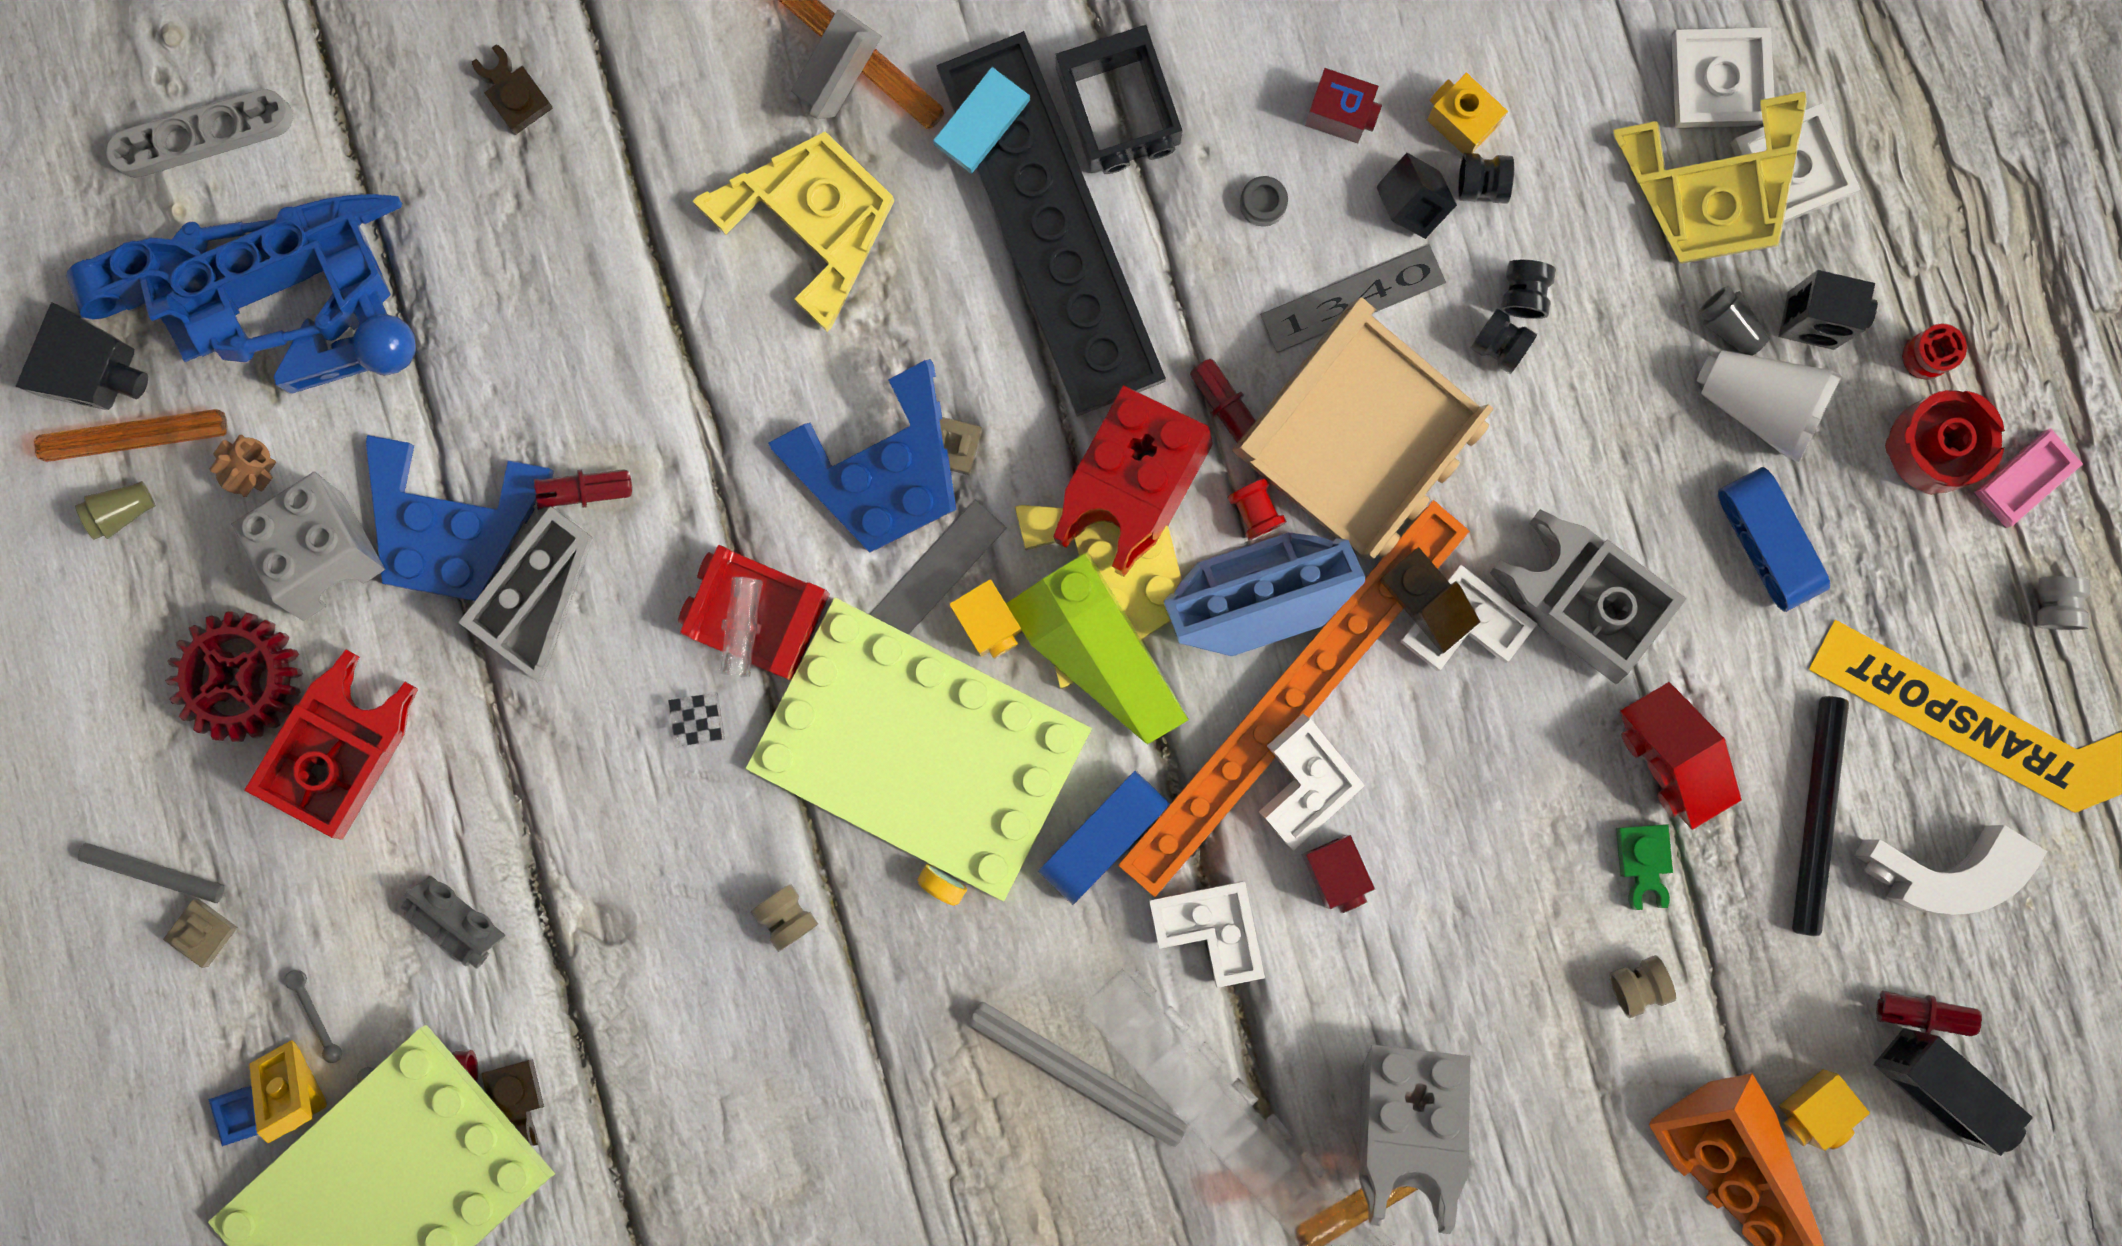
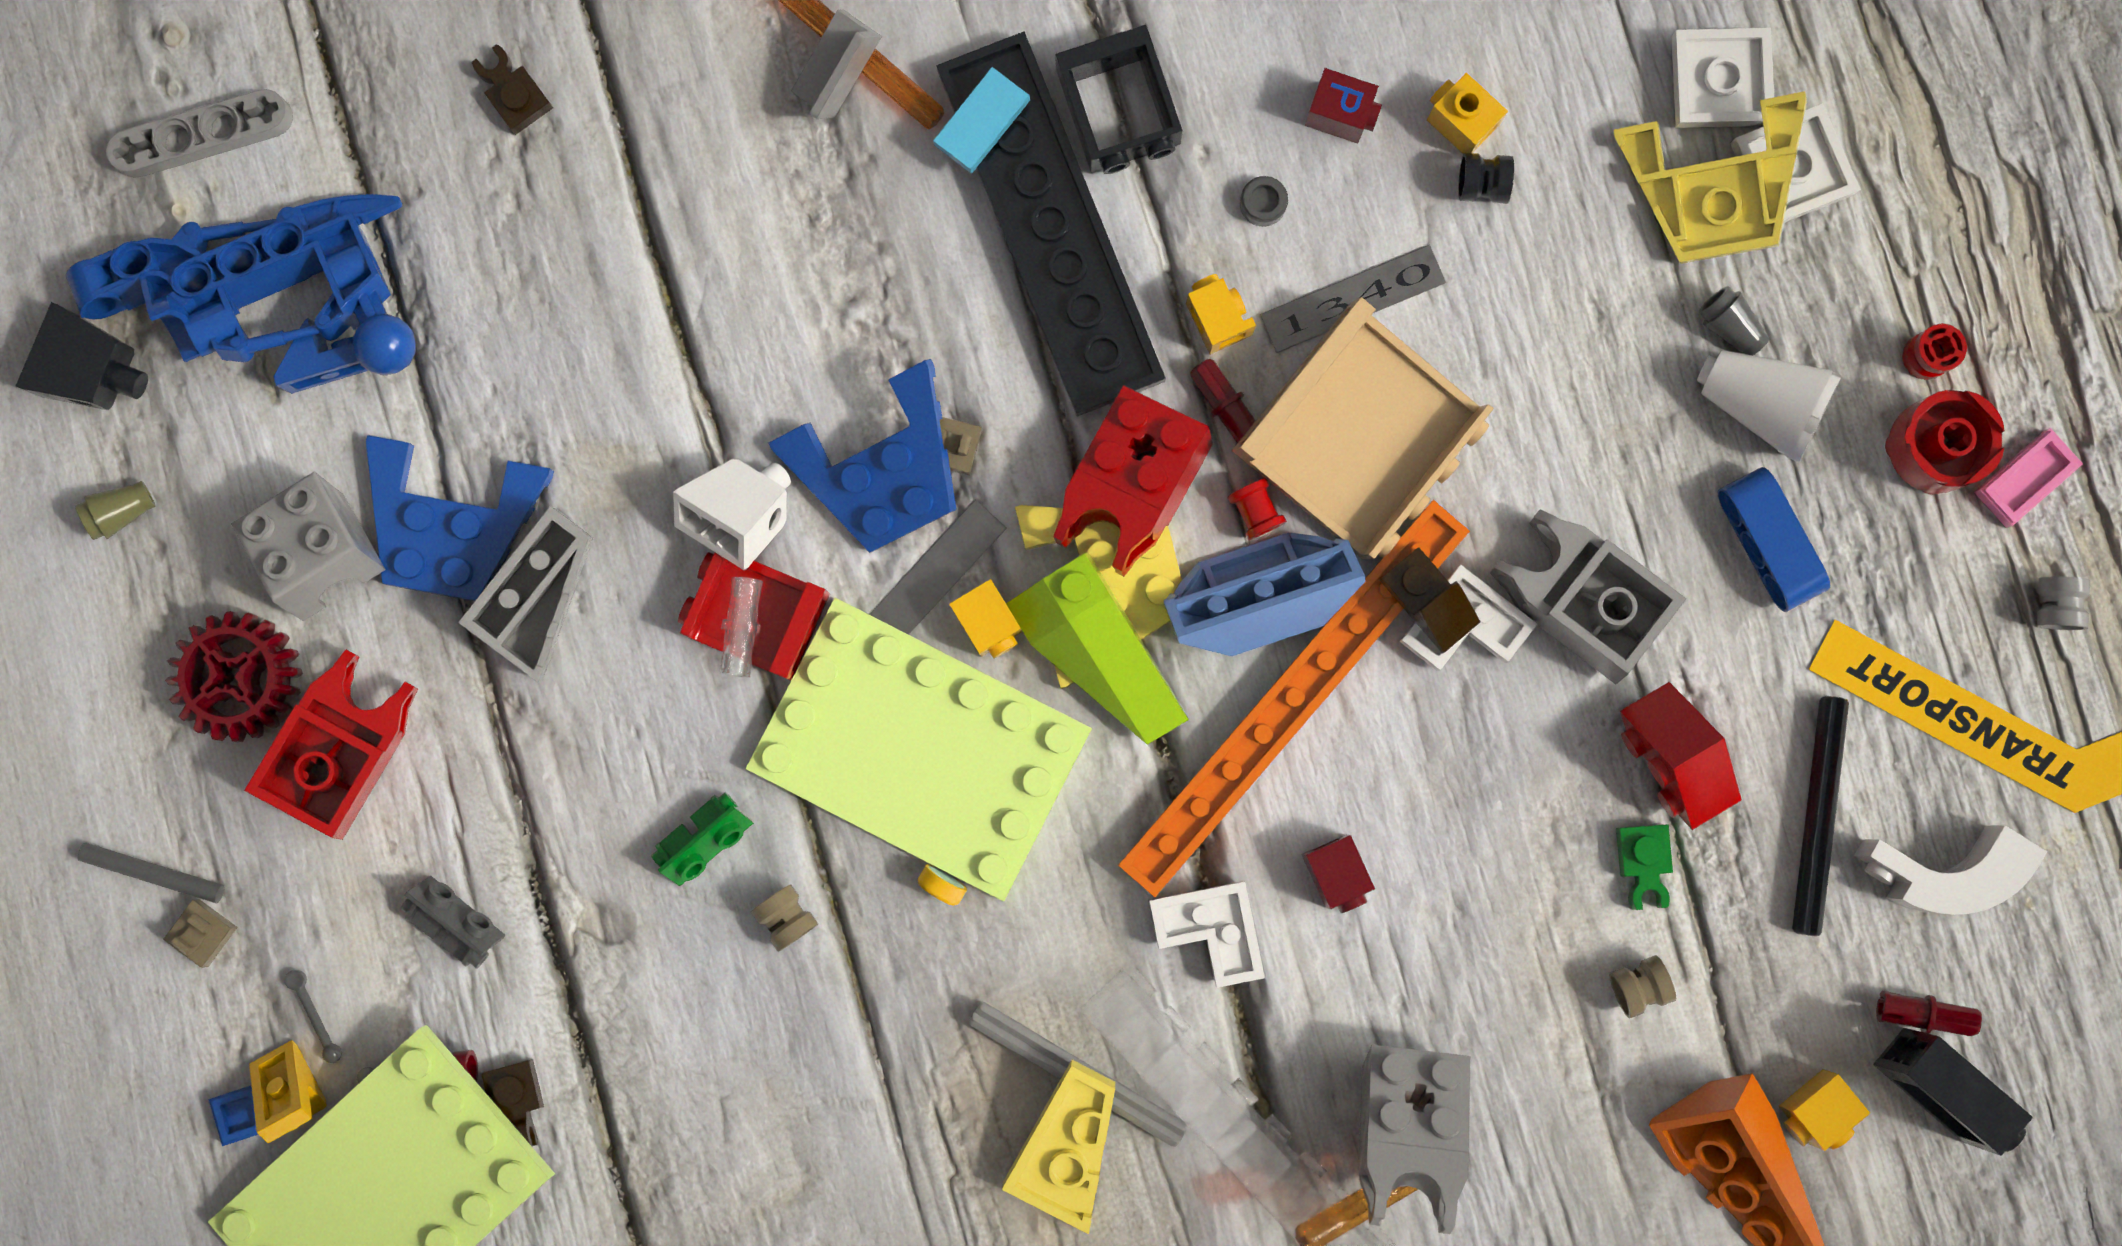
(130, 435): clear orange axle -> none
(242, 465): medium nougat gear -> none
(582, 488): dark red axle -> none
(686, 855): none -> green hinge
(696, 720): tile -> none
(733, 509): none -> white torso
(824, 201): light yellow wing -> none
(1065, 1148): none -> light yellow wing
(1104, 837): blue beam -> none
(1218, 313): none -> yellow brick
(1319, 785): white plate -> none
(1416, 195): black panel -> none
(1495, 333): black wheel -> none
(1528, 289): black wheel -> none
(1828, 310): black brick -> none

